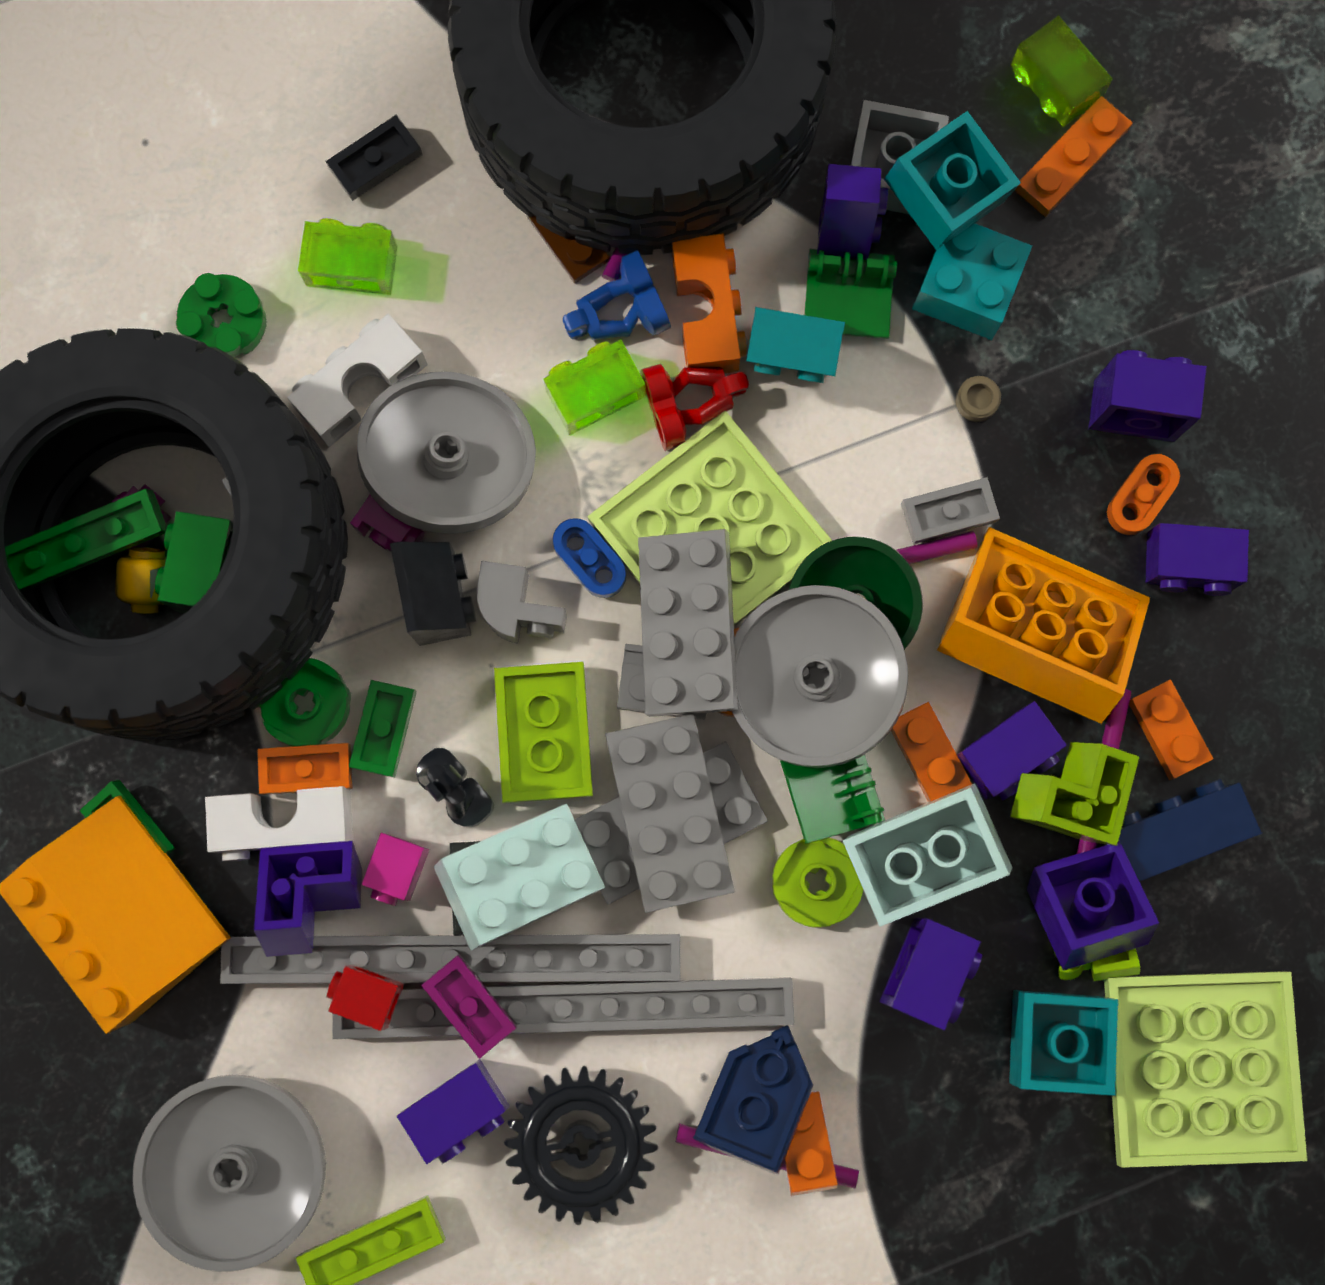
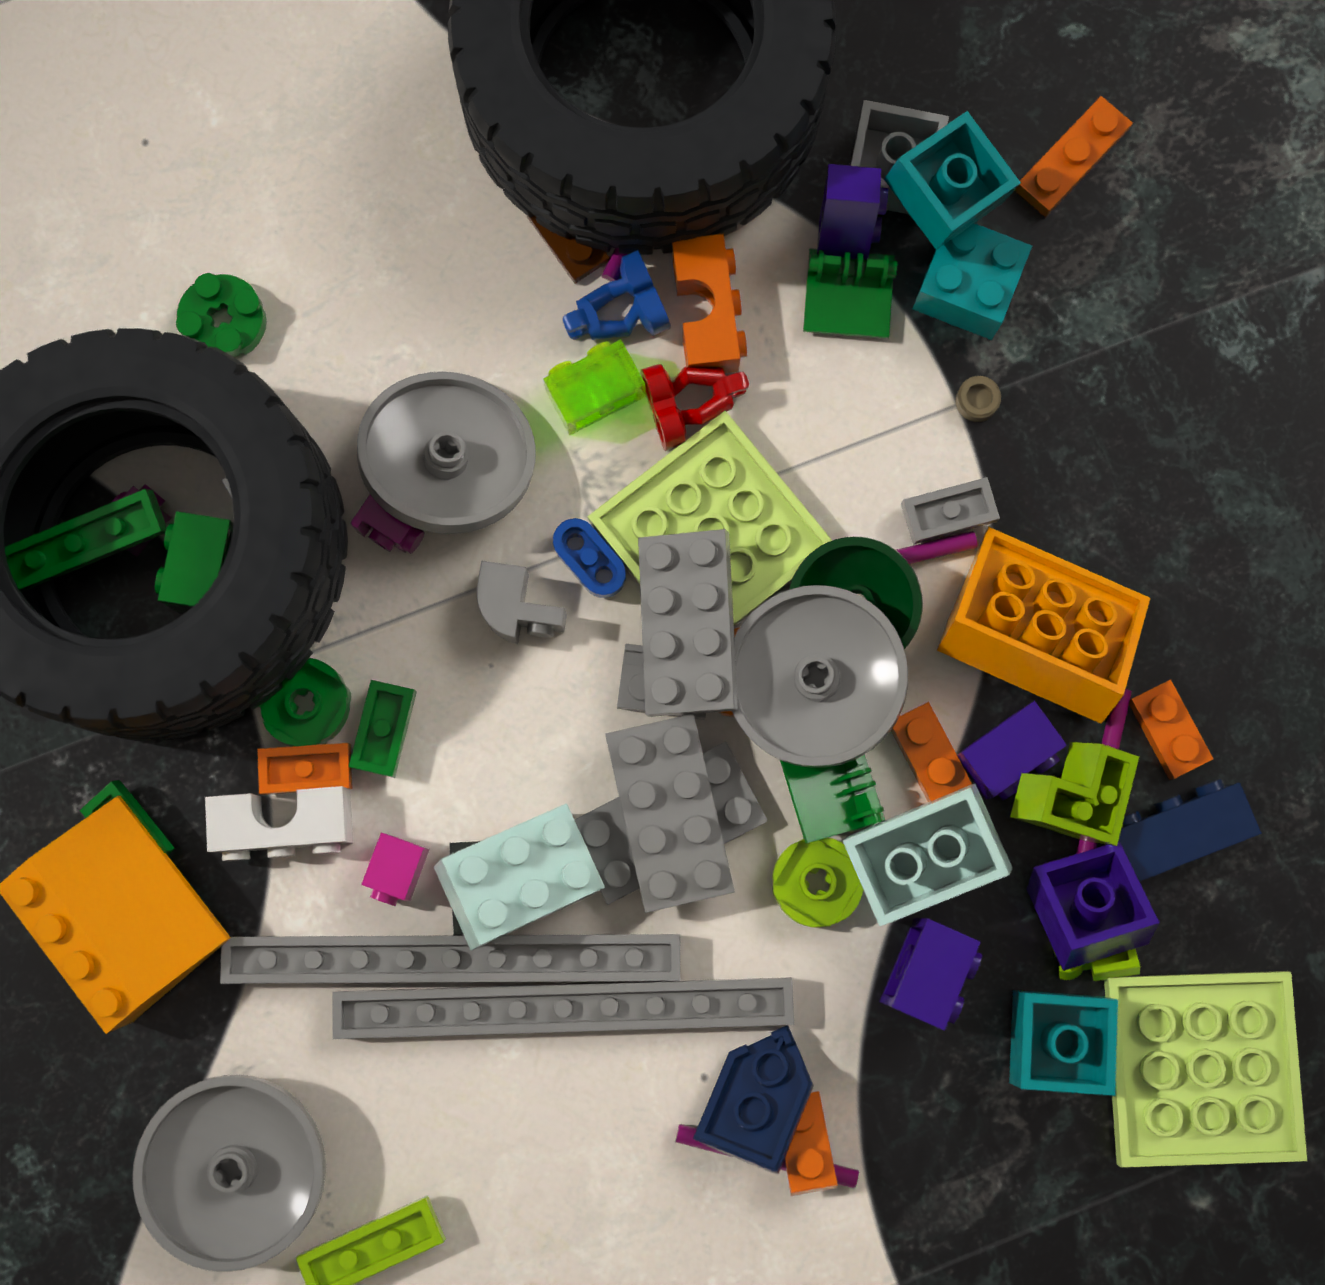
(137, 578): yellow head -> none
(296, 885): dark purple brick -> none
(348, 256): clear neon green brick -> none
(364, 996): red brick -> none
(374, 157): black plate -> none
(379, 351): white arch -> none
(432, 591): black slope -> none
(443, 778): black piece -> none
(453, 1113): dark purple brick -> none
(469, 1006): magenta plate -> none
(536, 1157): black gear -> none
(543, 732): lime plate -> none
(795, 343): teal brick -> none
(1060, 71): clear neon green brick -> none
(1142, 496): orange plate -> none
(1147, 396): dark purple brick -> none
(1197, 557): dark purple brick -> none

